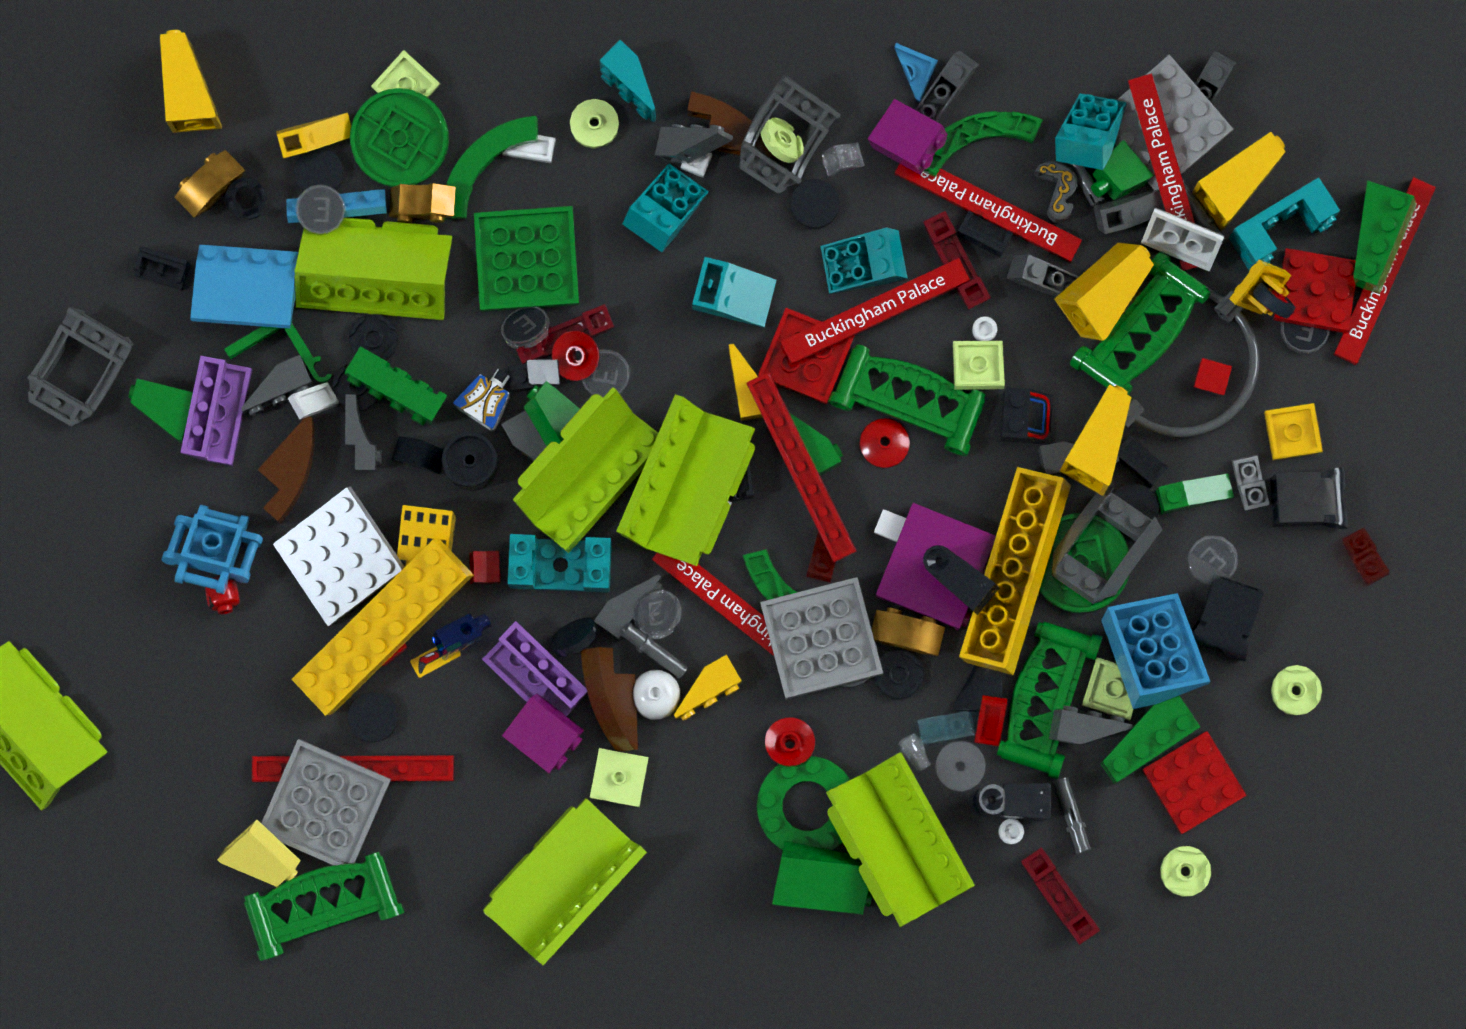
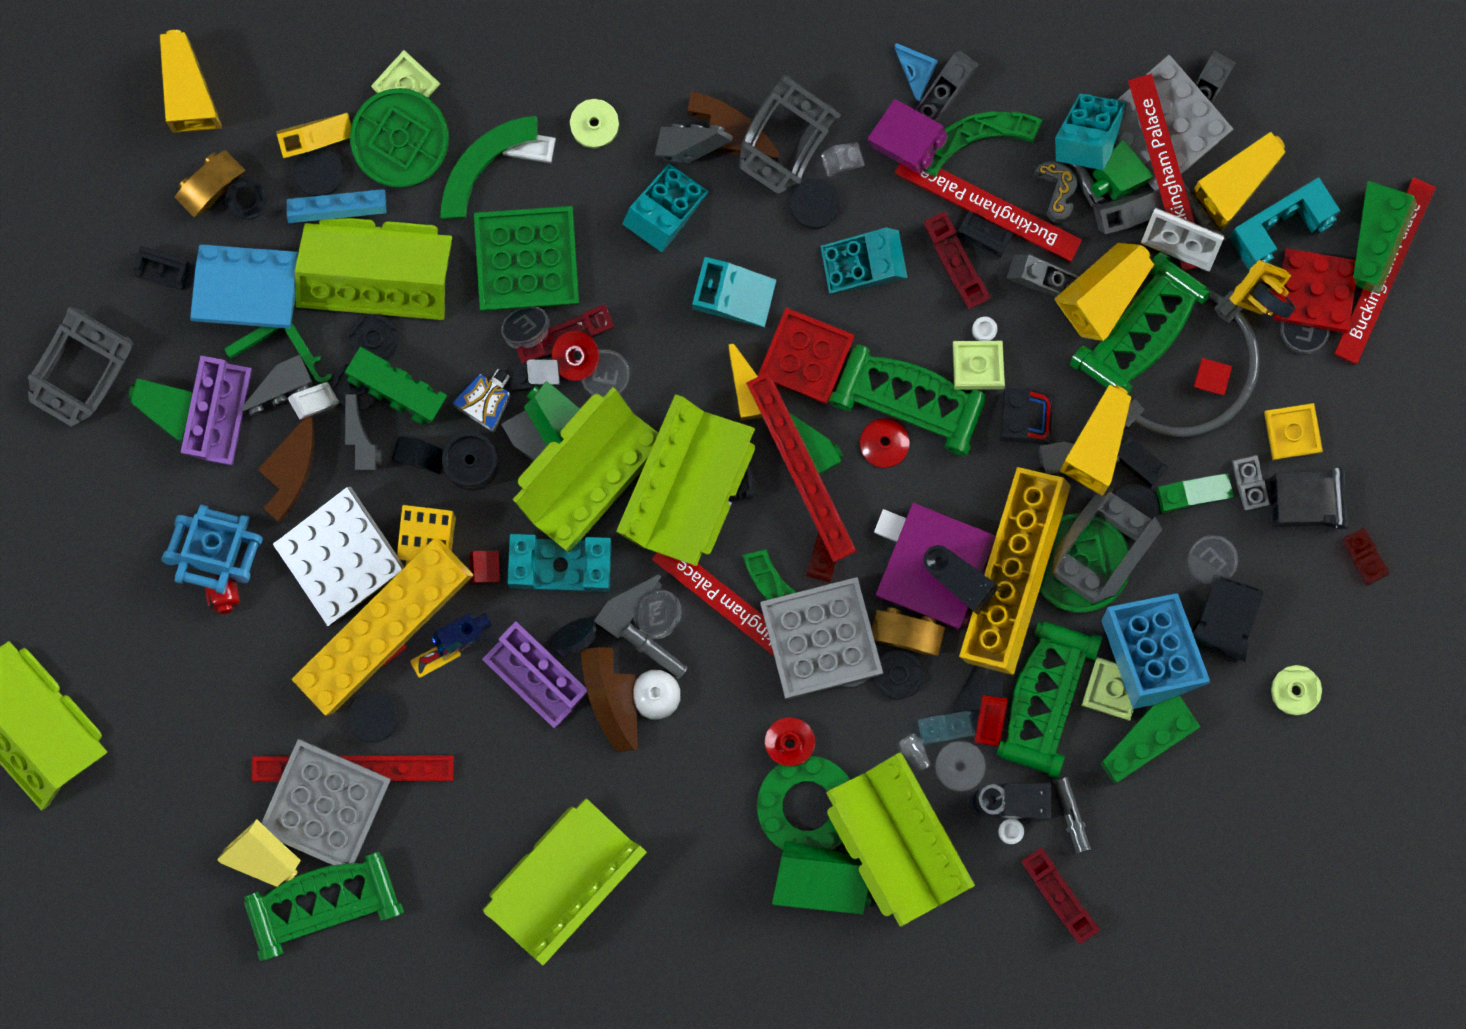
(320, 209): clear tile -> none
(422, 202): pearl gold brick -> none
(543, 733): magenta brick -> none
(619, 777): yellowish green plate -> none
(623, 69): teal slope -> none
(698, 166): white tile -> none
(713, 681): yellow slope -> none
(781, 140): yellowish green plate -> none
(875, 311): red tile -> none
(1078, 728): dark grey slope -> none
(1194, 782): red plate -> none
(1196, 863): yellowish green plate -> none

